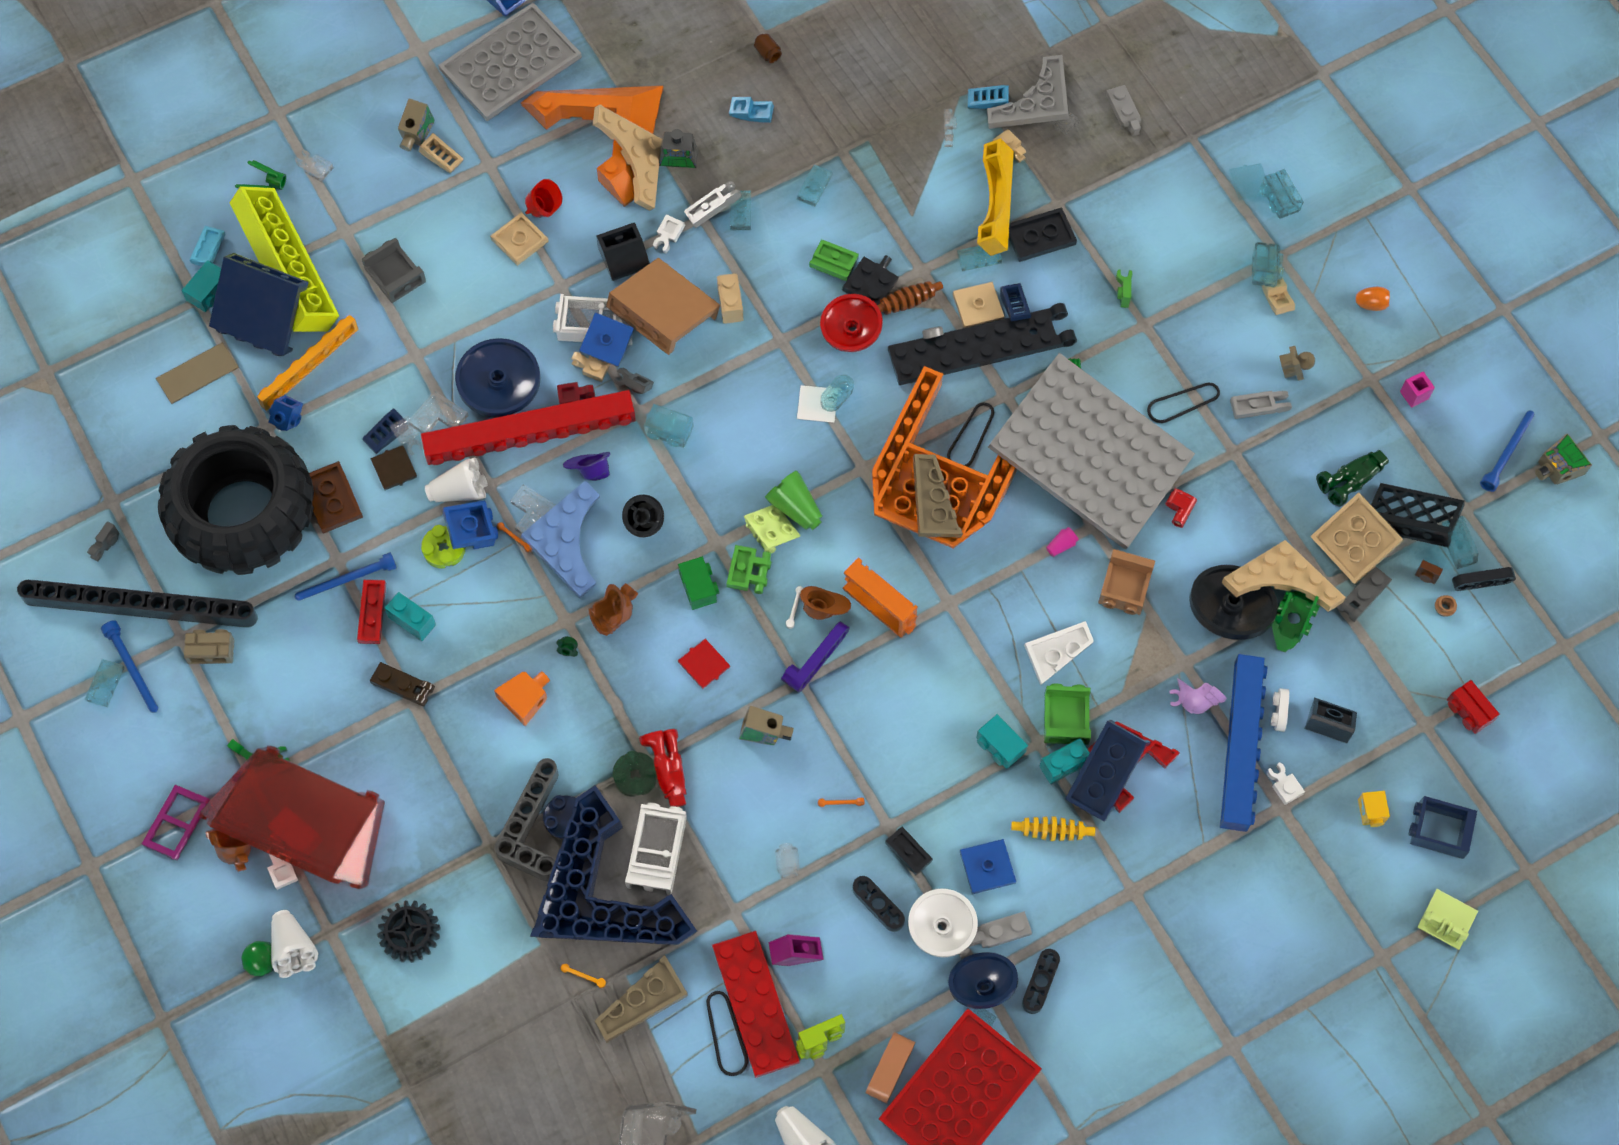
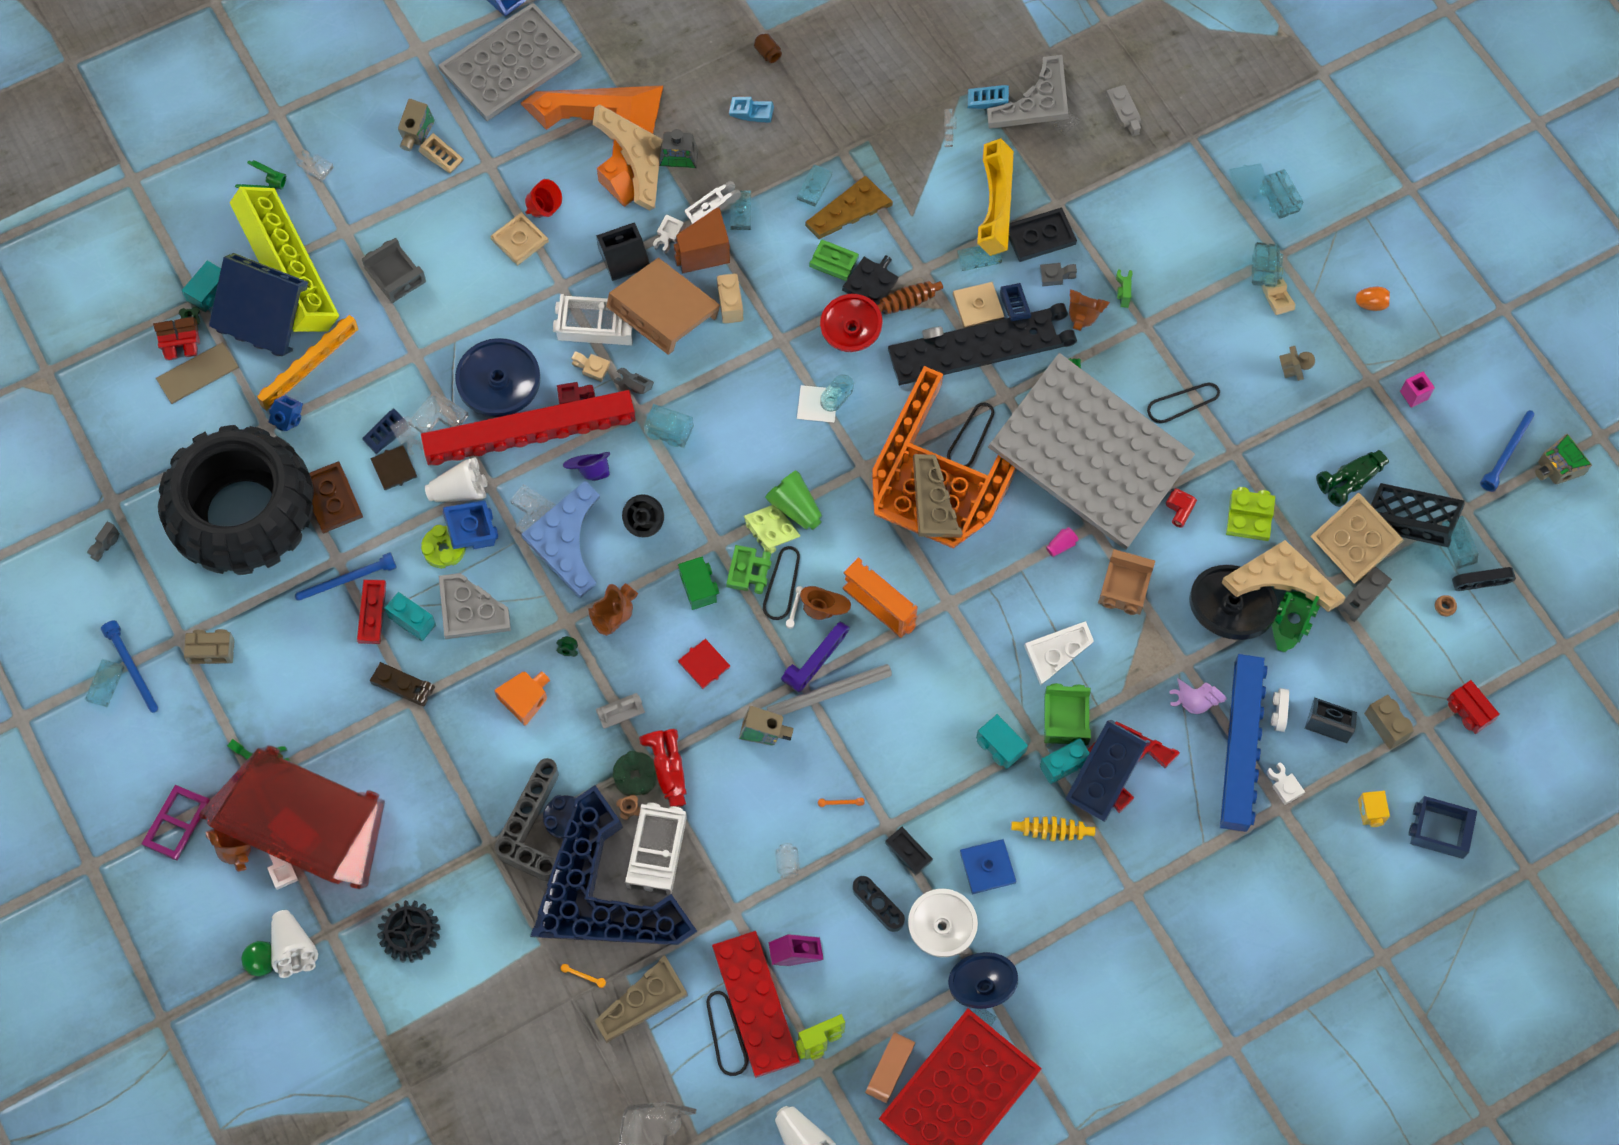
(128, 598): black beam -> none
(177, 334): none -> red hips
(184, 313): none -> dark green plate
(207, 246): medium azure plate -> none
(470, 609): none -> light grey plate
(500, 526): orange hinge -> none
(606, 339): blue plate -> none
(620, 710): none -> light grey hinge
(628, 801): none -> medium nougat plate
(703, 244): none -> dark orange slope
(792, 587): none -> black piece
(831, 690): none -> light grey axle
(856, 202): none -> pearl gold wing
(1002, 931): light grey hinge -> none
(1014, 143): tan plate -> none
(1041, 998): black beam -> none
(1053, 274): none -> dark grey plate
(1084, 310): none -> dark orange helmet
(1250, 514): none -> lime plate
(1259, 404): light grey hinge -> none
(1389, 721): none -> dark tan brick
(1428, 572): reddish brown plate -> none
(1448, 919): yellowish green hinge -> none

